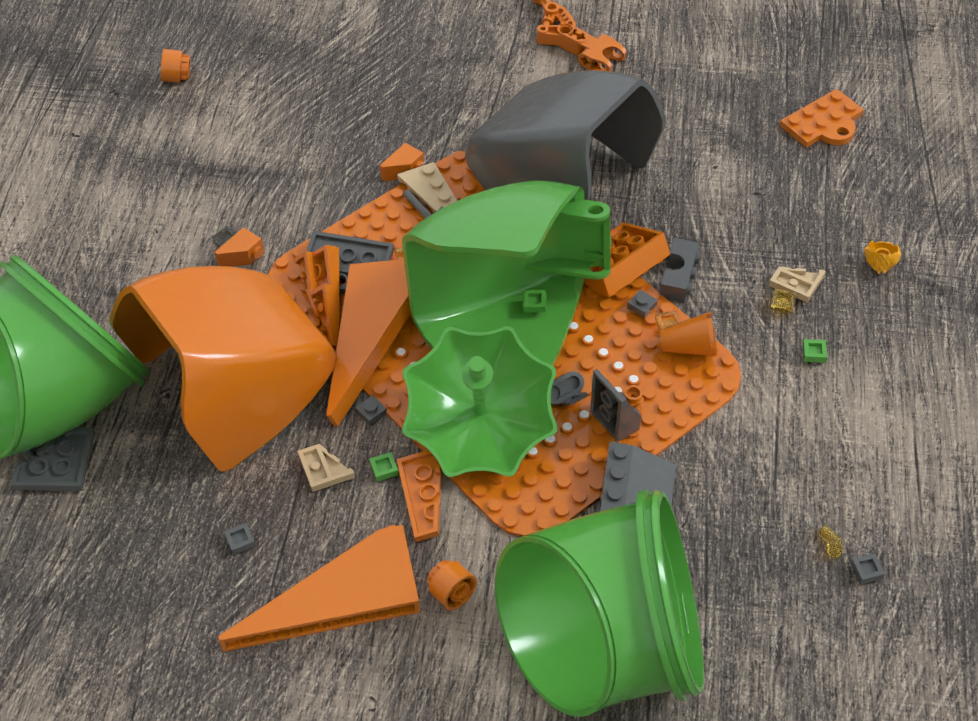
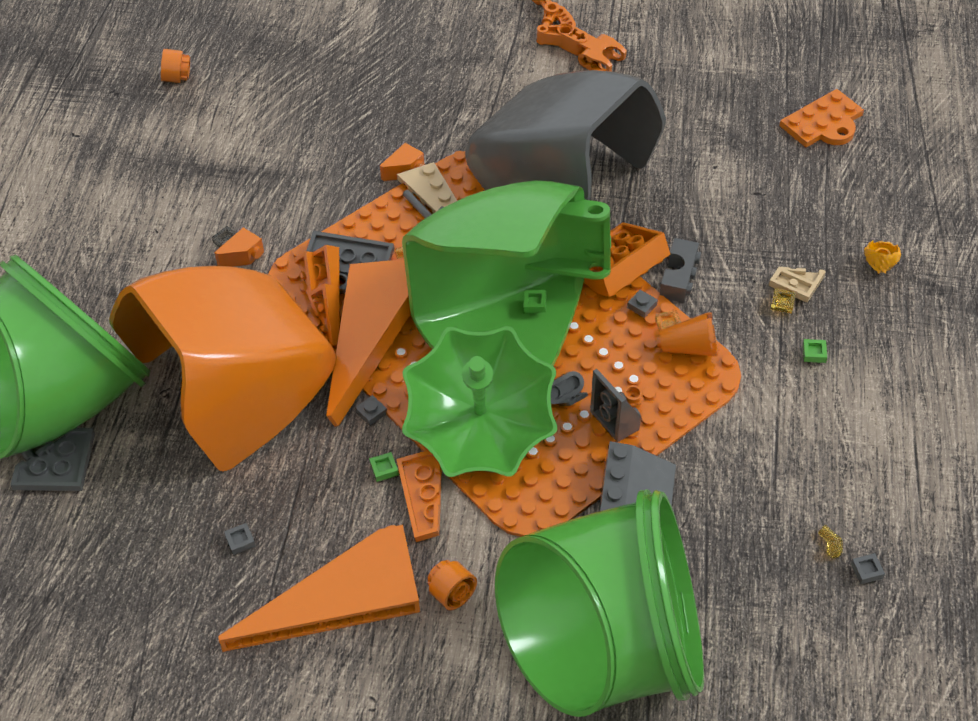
(323, 468): tan wing -> none

